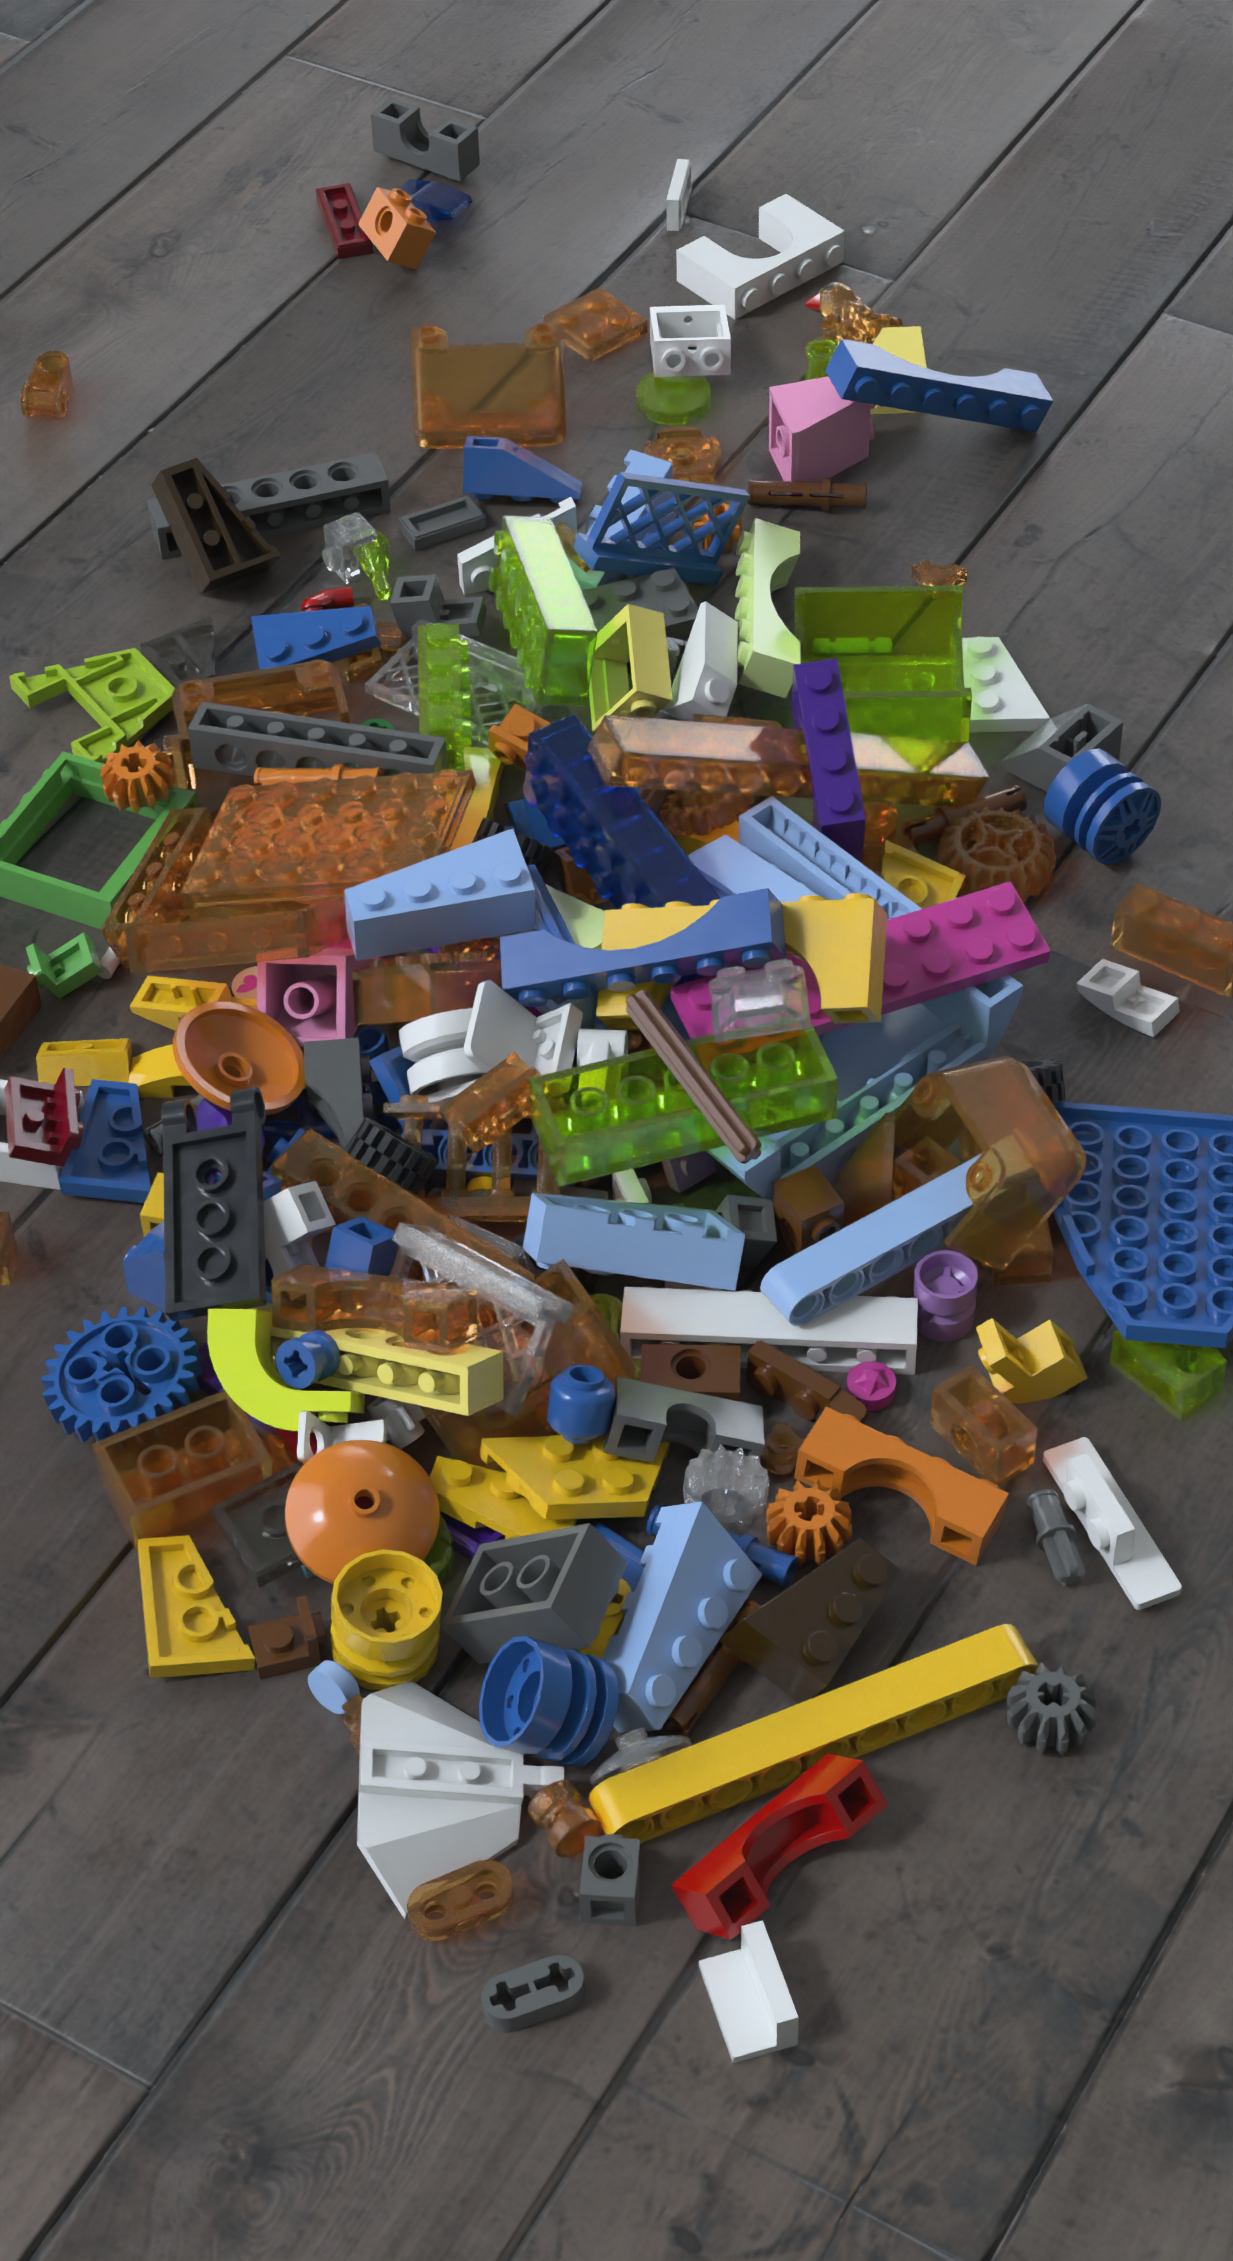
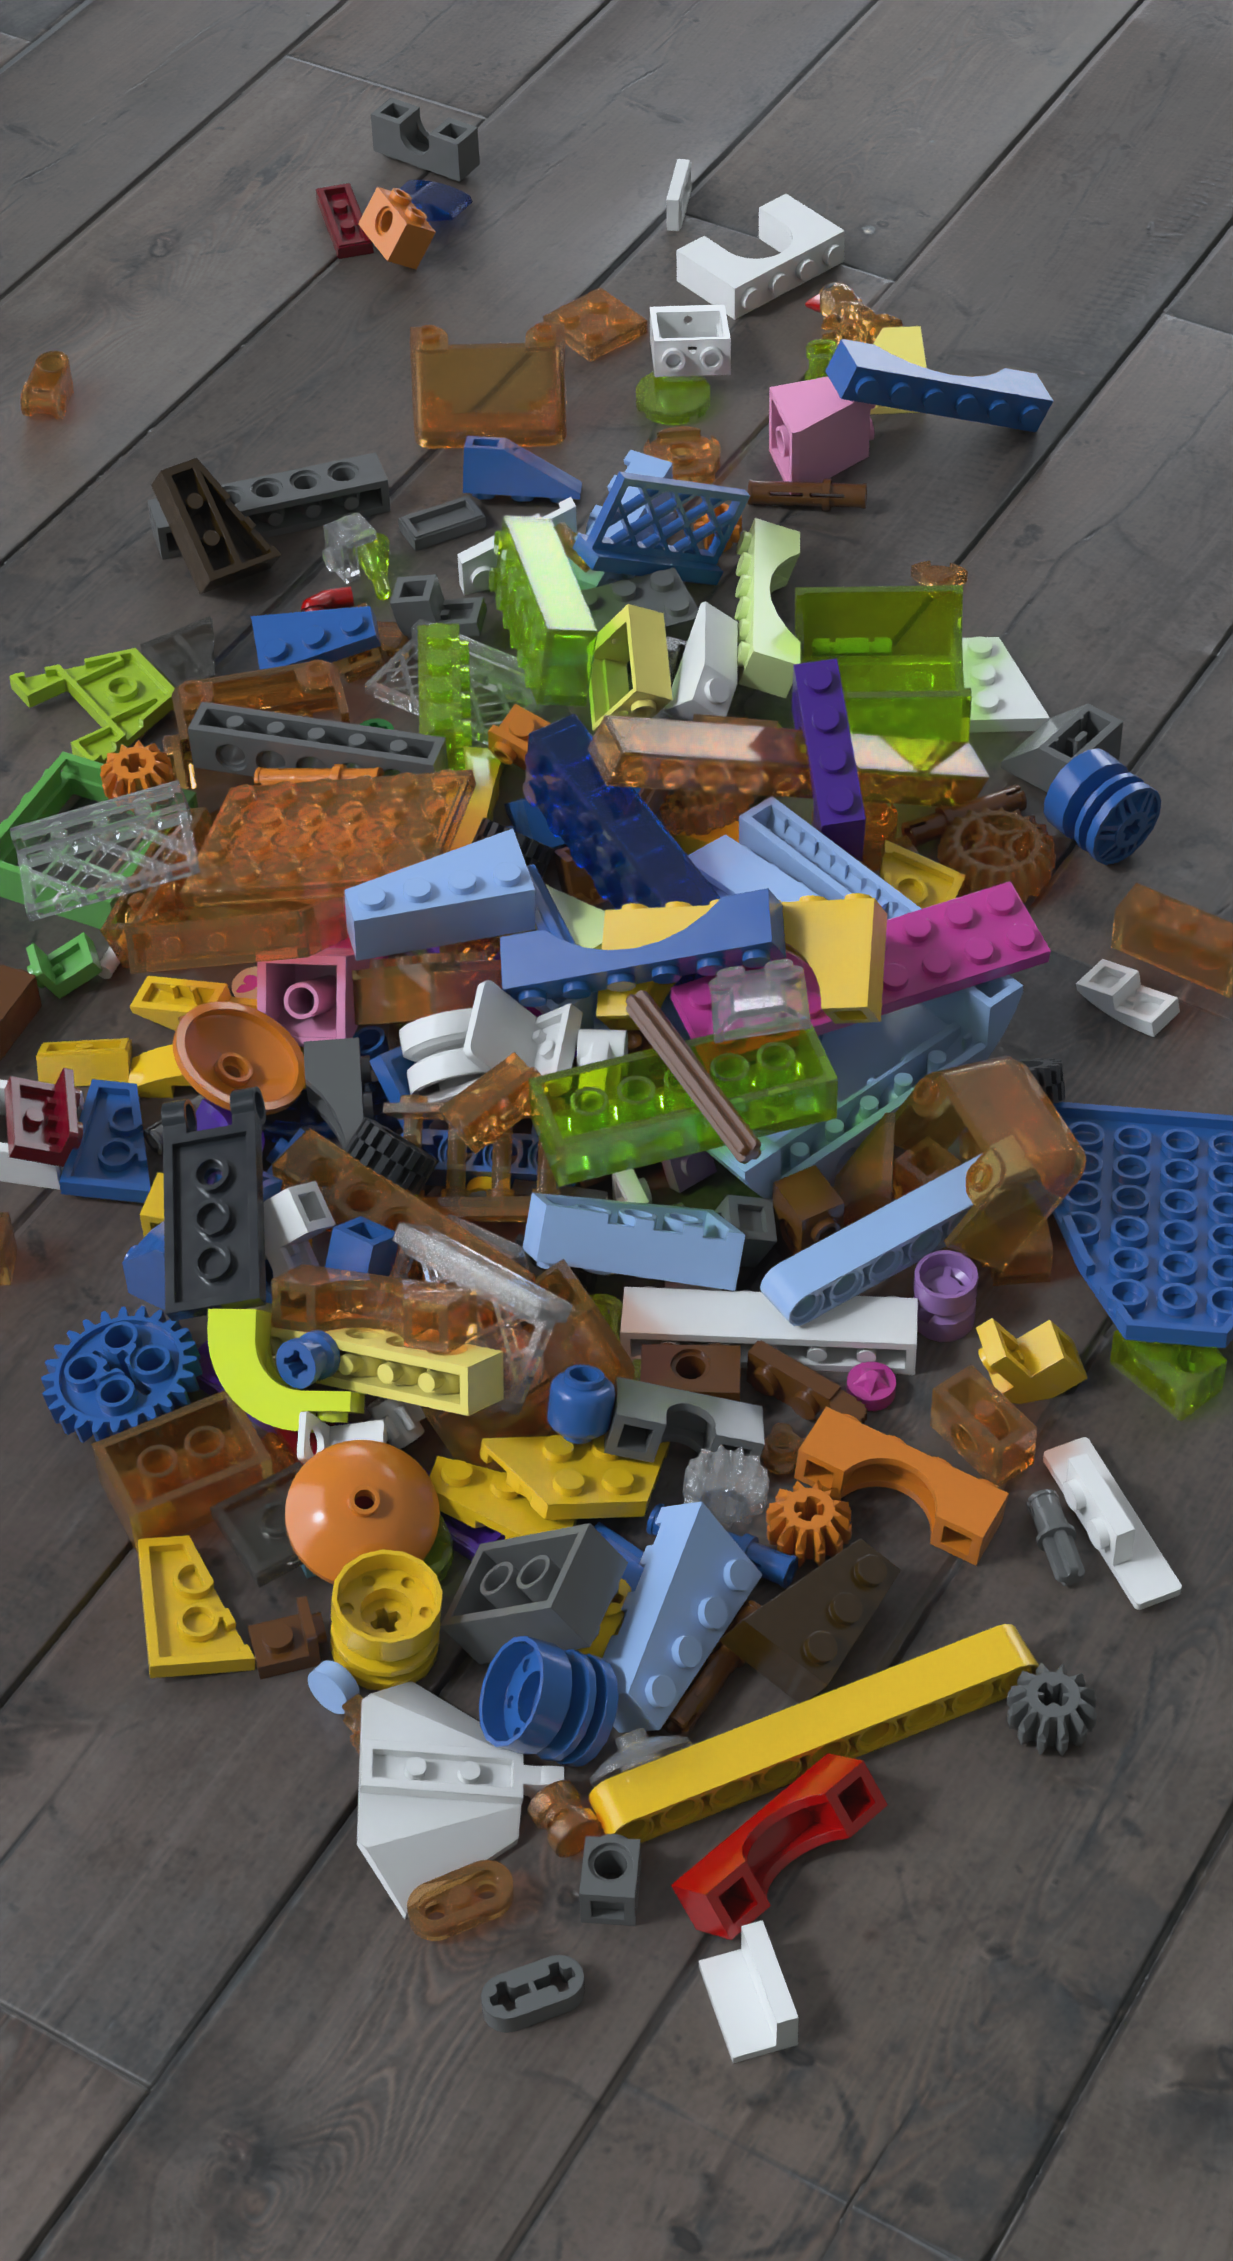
(99, 829): none -> clear fence

